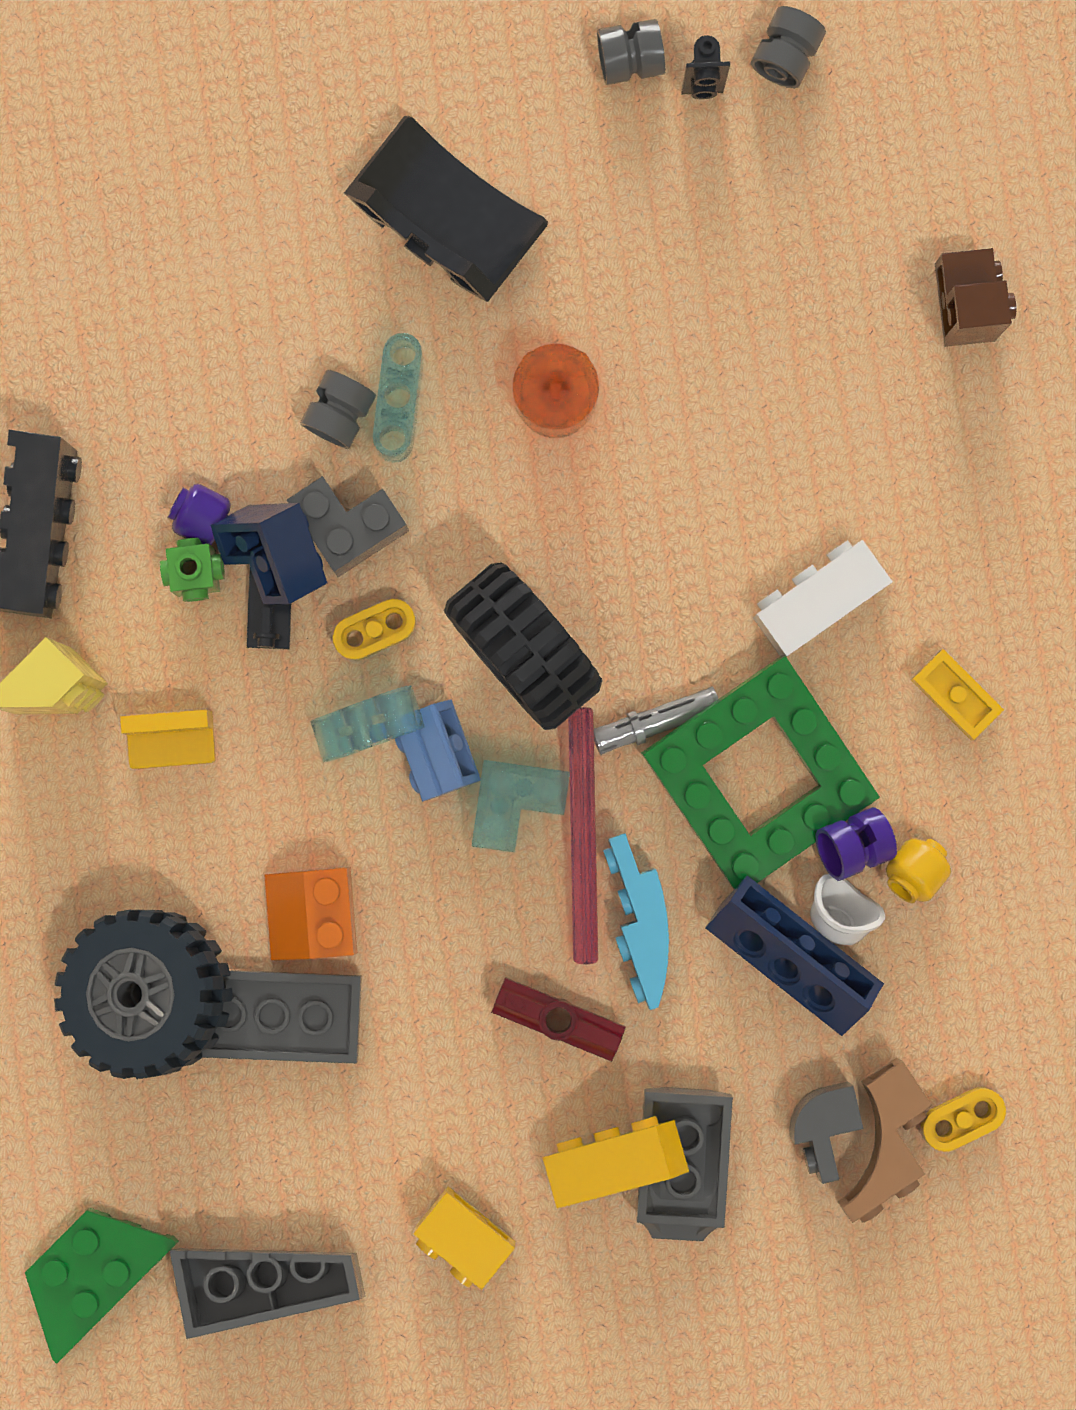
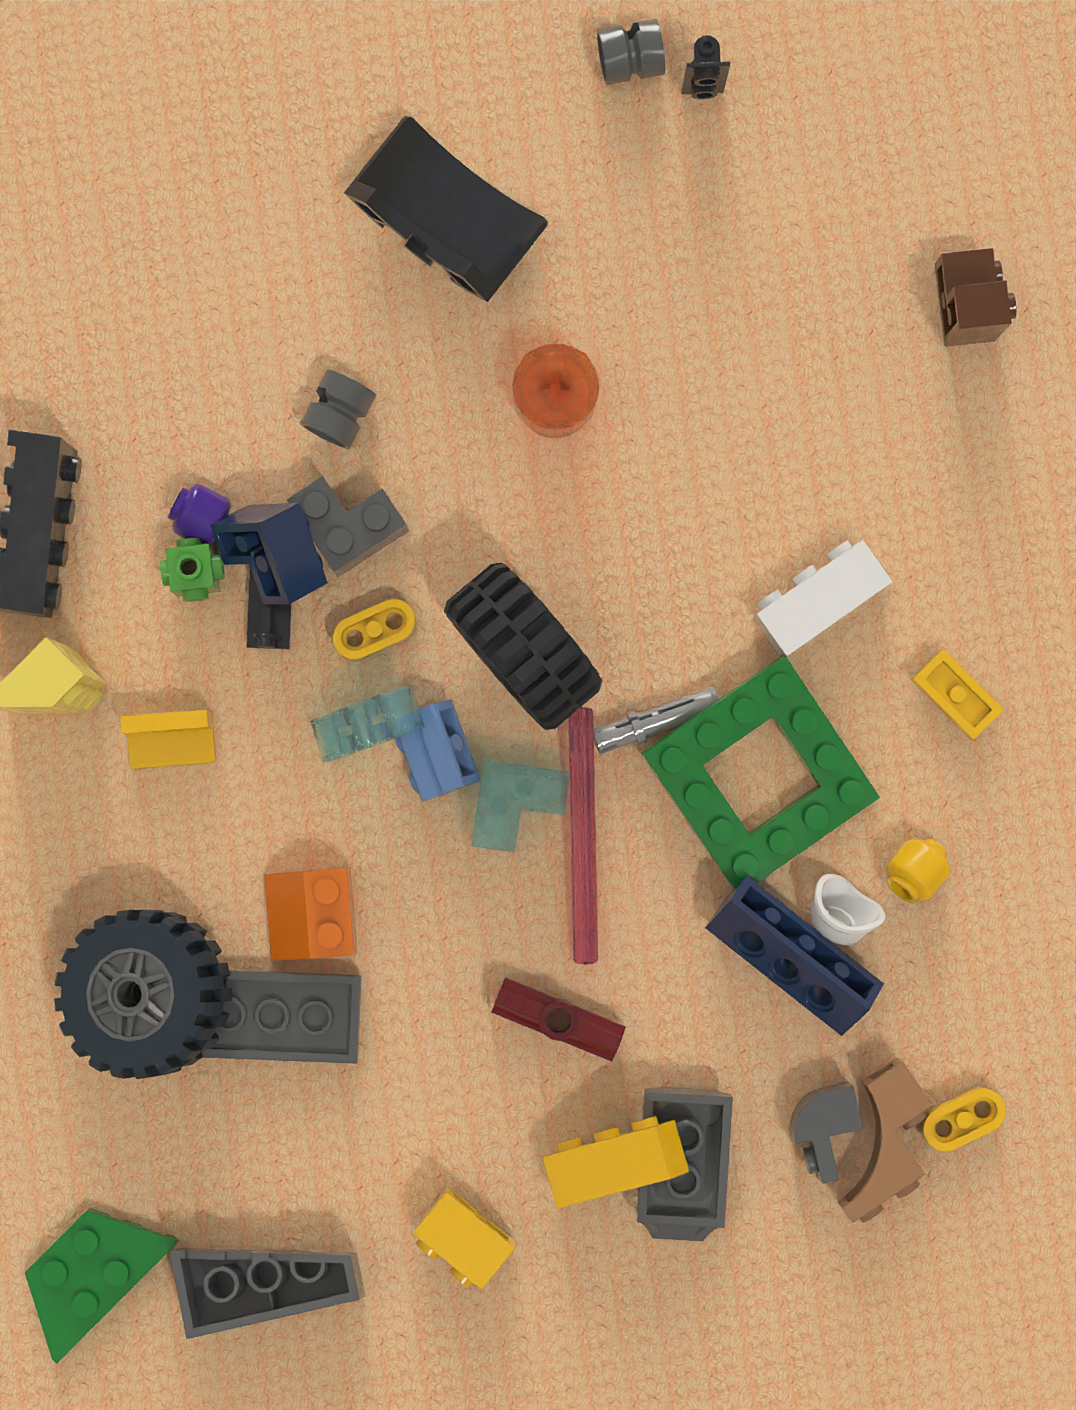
(398, 377): clear light blue beam -> none
(647, 937): medium azure slope -> none
(791, 40): dark grey wheel -> none
(856, 843): dark purple wheel -> none

